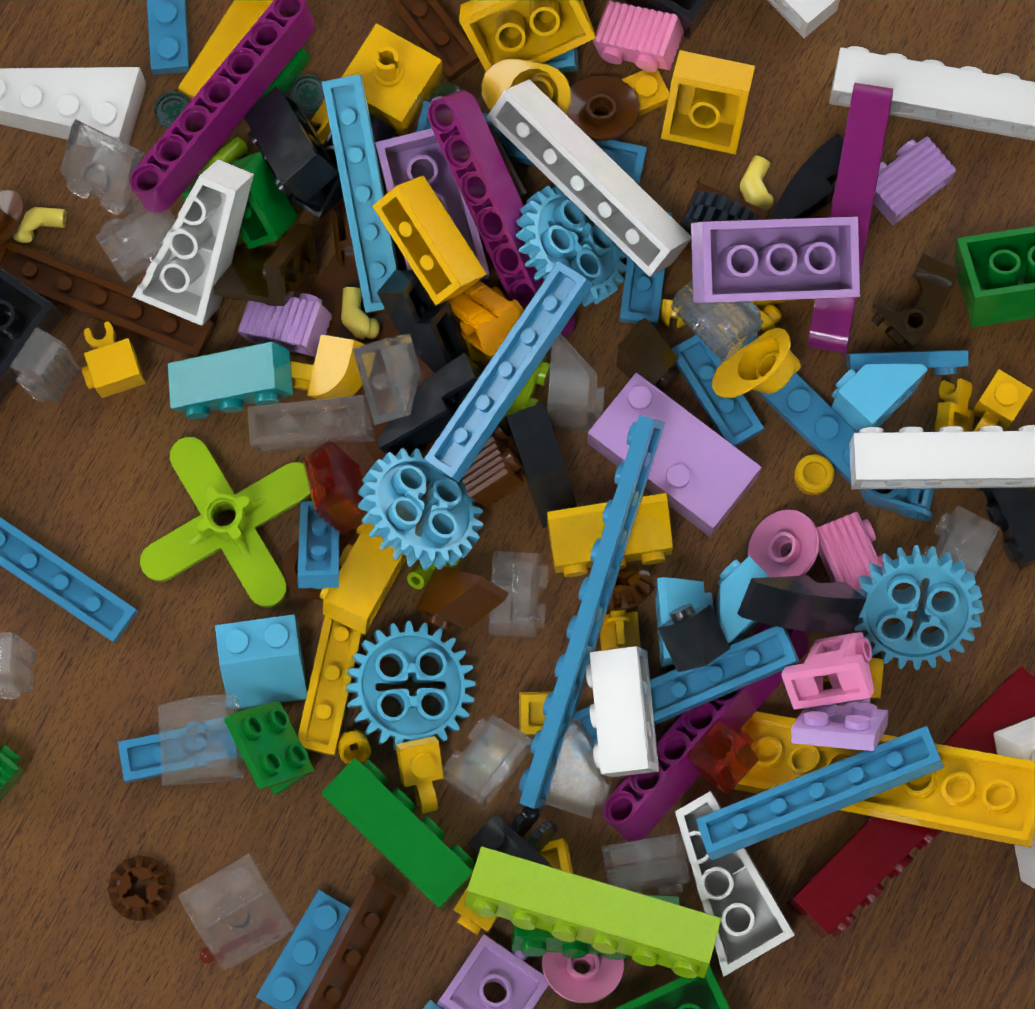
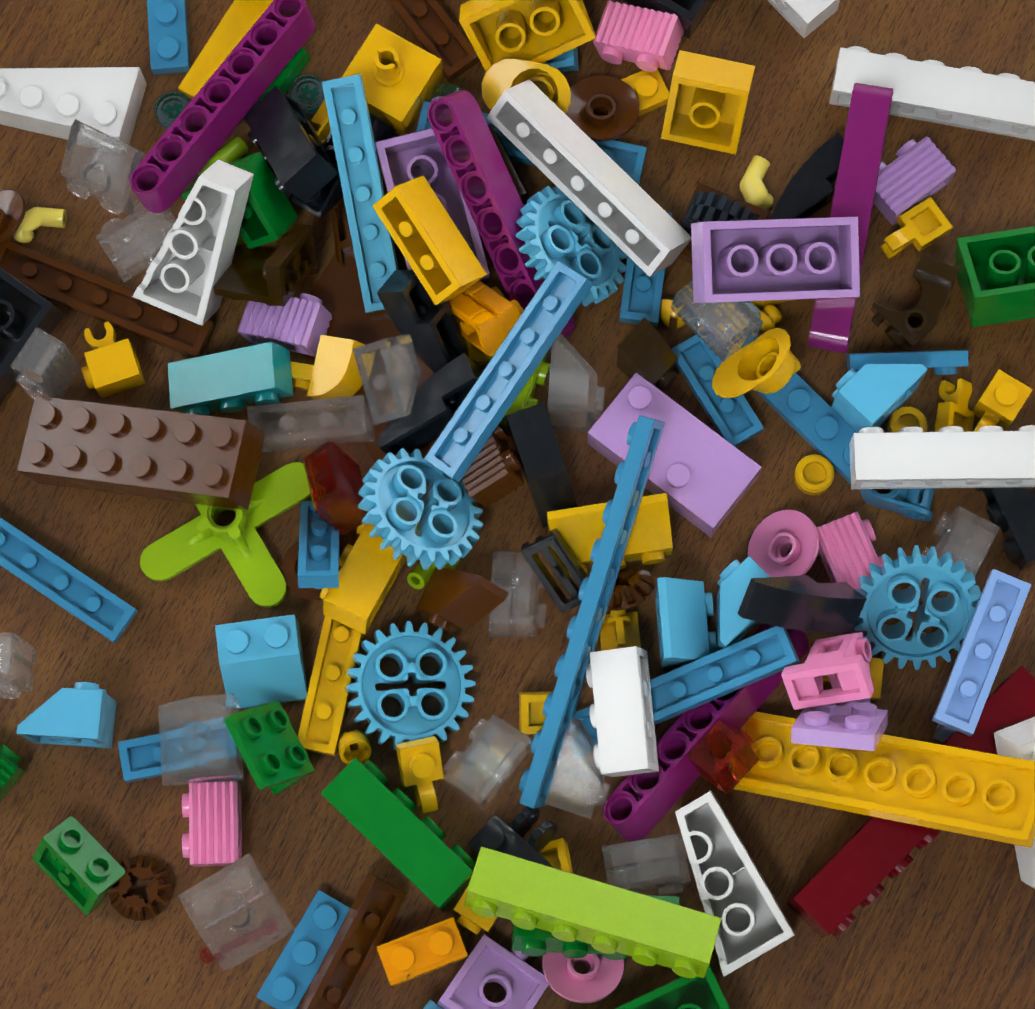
(73, 718): none -> medium azure slope
(78, 864): none -> green bracket
(142, 452): none -> reddish brown brick
(213, 823): none -> bright pink brick
(354, 318): light yellow arm -> none
(422, 952): none -> light orange brick
(543, 544): none -> black tile
(693, 637): black brick -> none
(819, 793): dark azure plate -> none
(906, 417): none -> yellow tile
(919, 226): none -> yellow plate
(980, 655): none -> light blue fence

